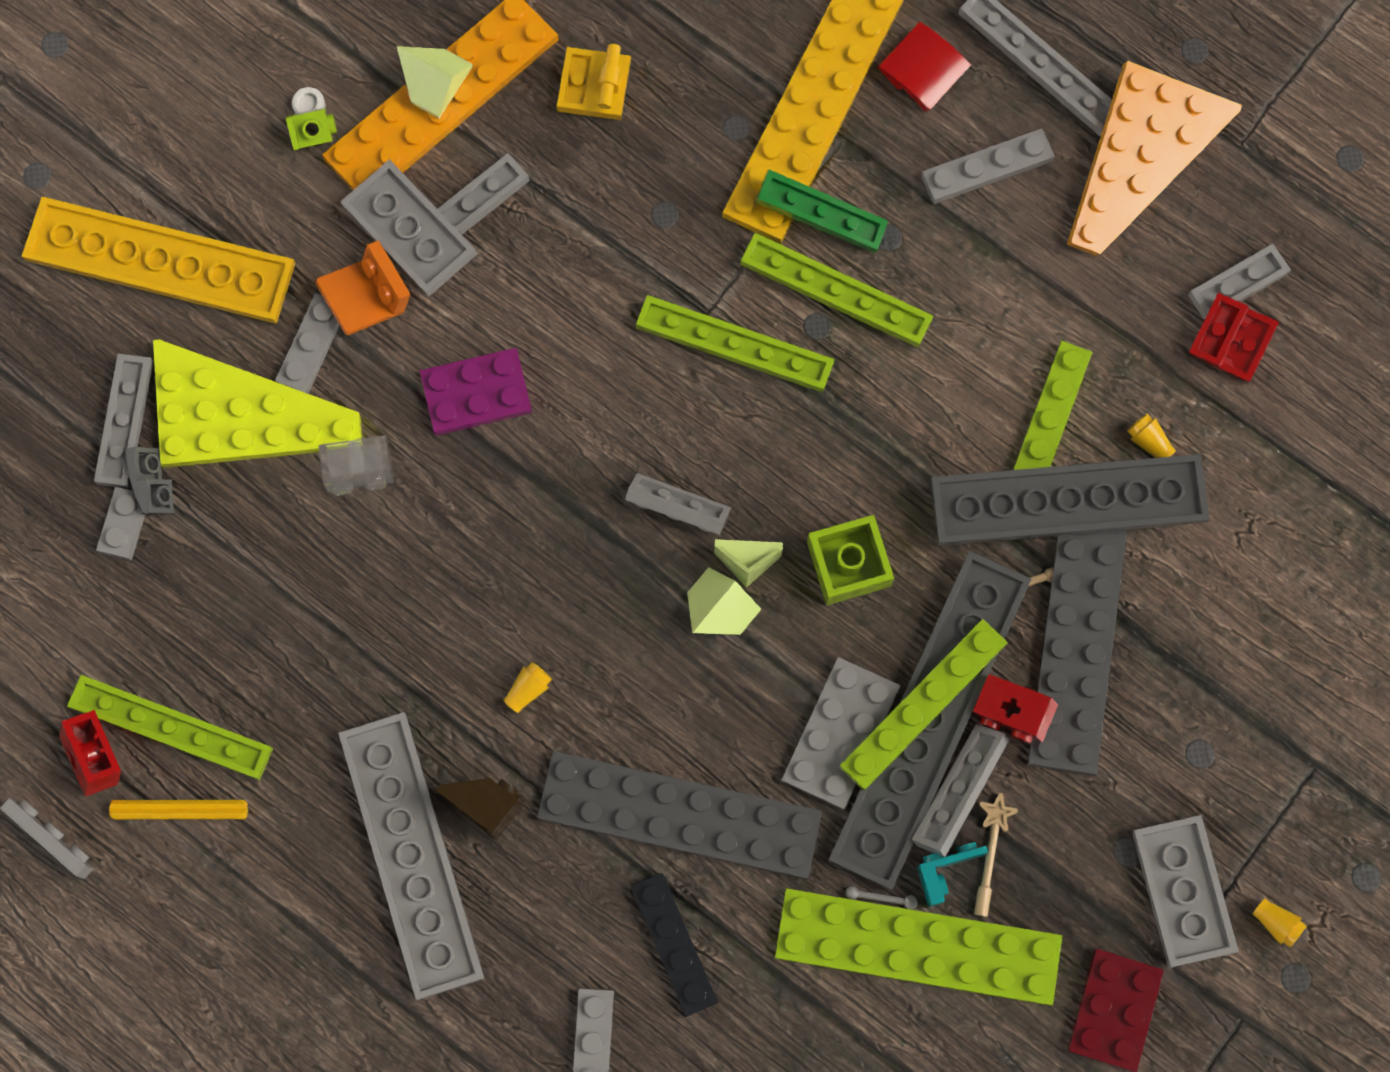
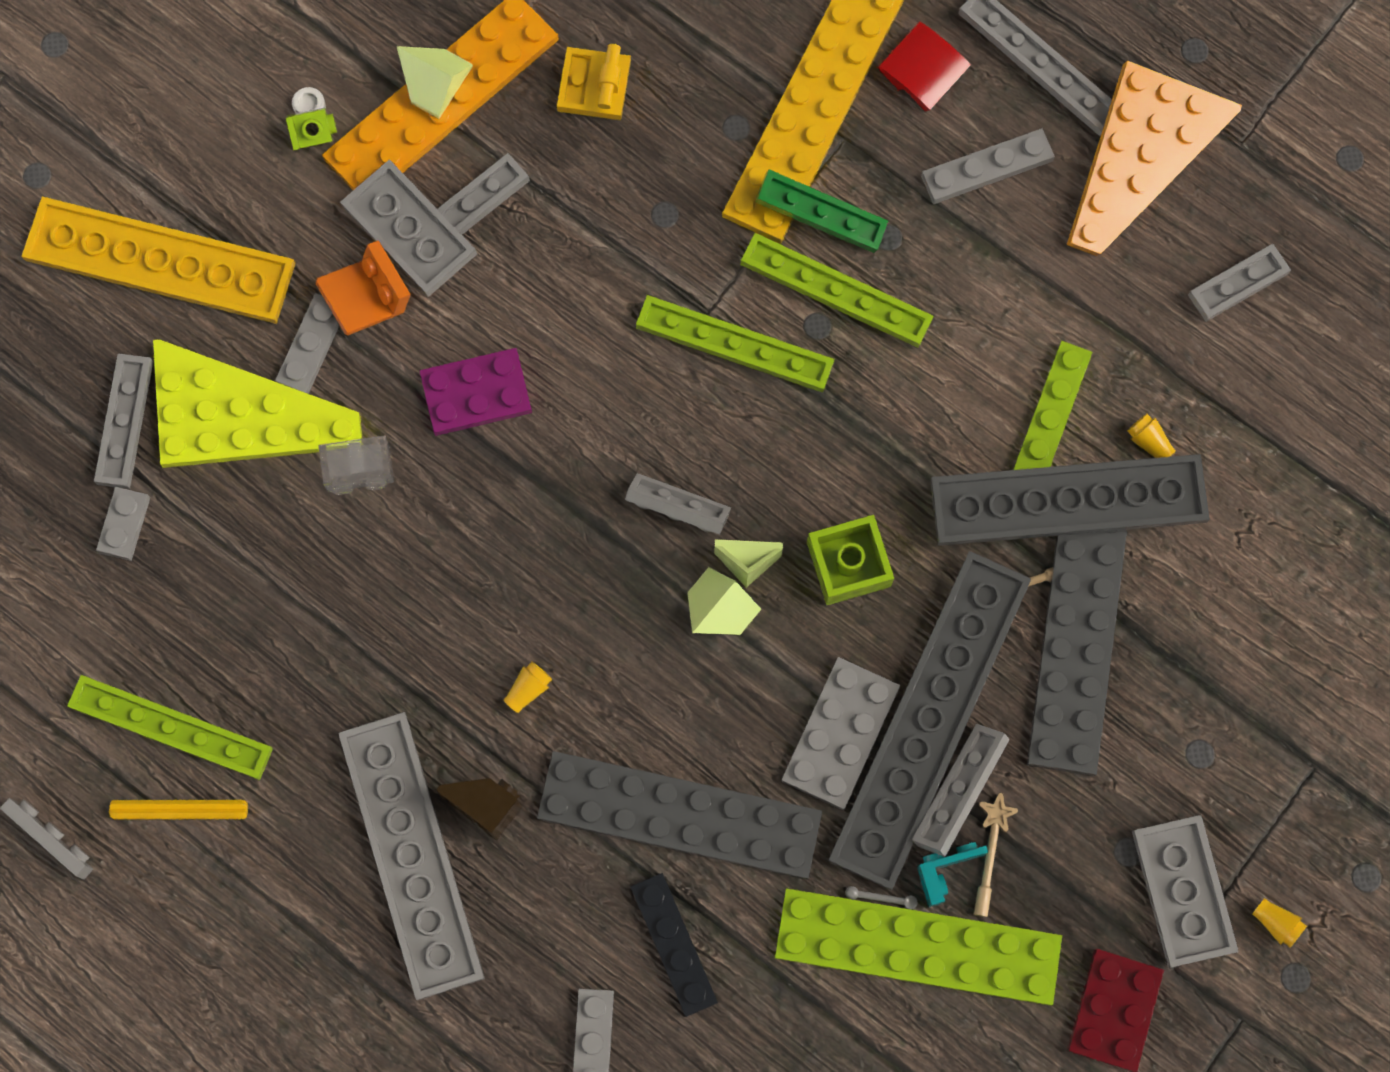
(89, 753): red brick -> none
(146, 480): dark grey slope -> none
(923, 704): lime plate -> none
(1001, 695): red brick -> none
(1233, 337): red slope -> none

